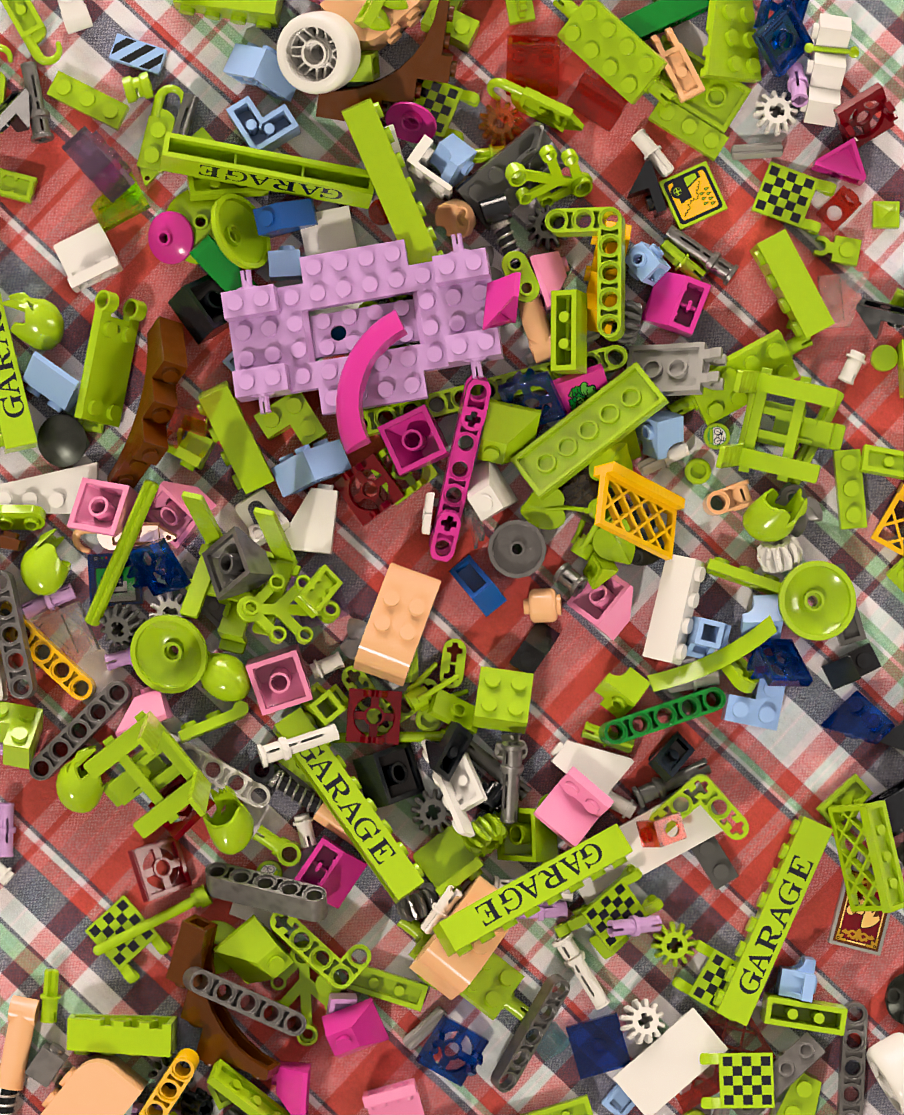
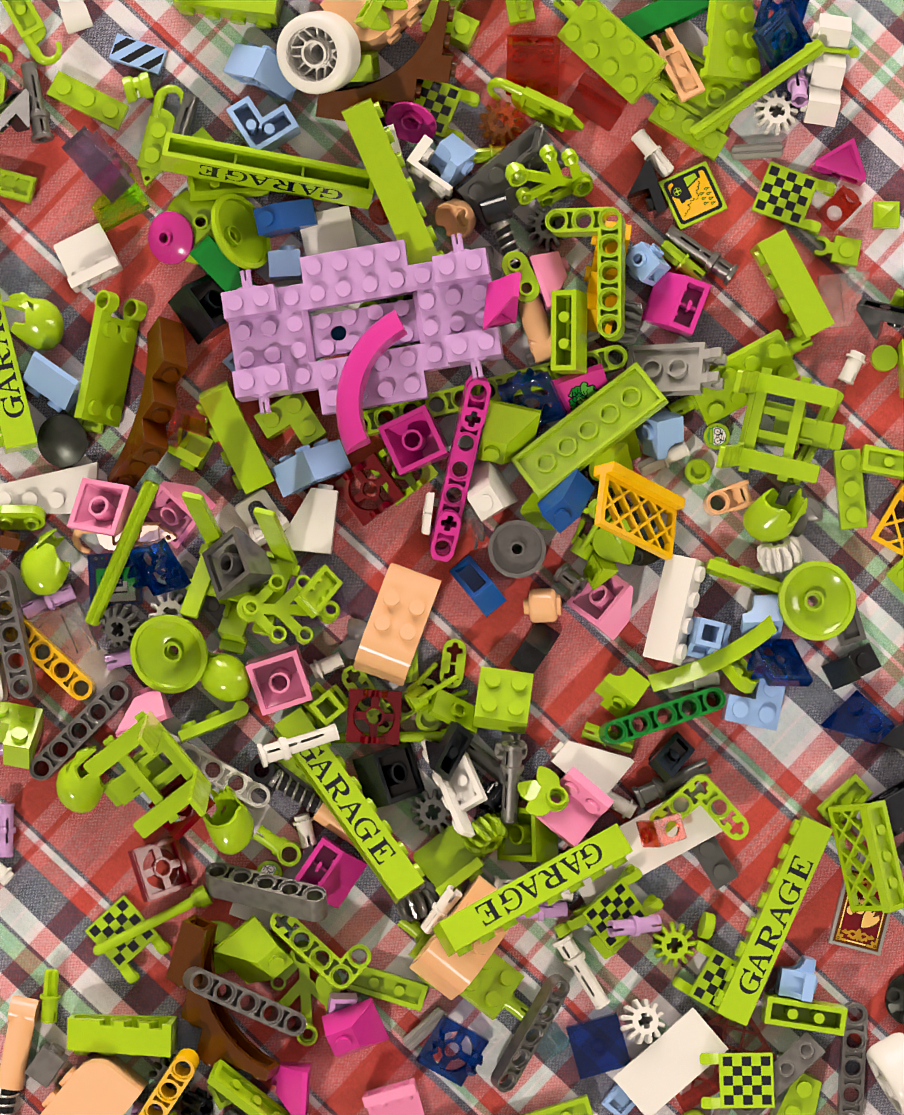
(540, 791): none -> lime plate
(566, 500): none -> blue slope
(706, 925): none -> lime tile
(757, 90): none -> lime axle
(844, 111): dark red piece -> none

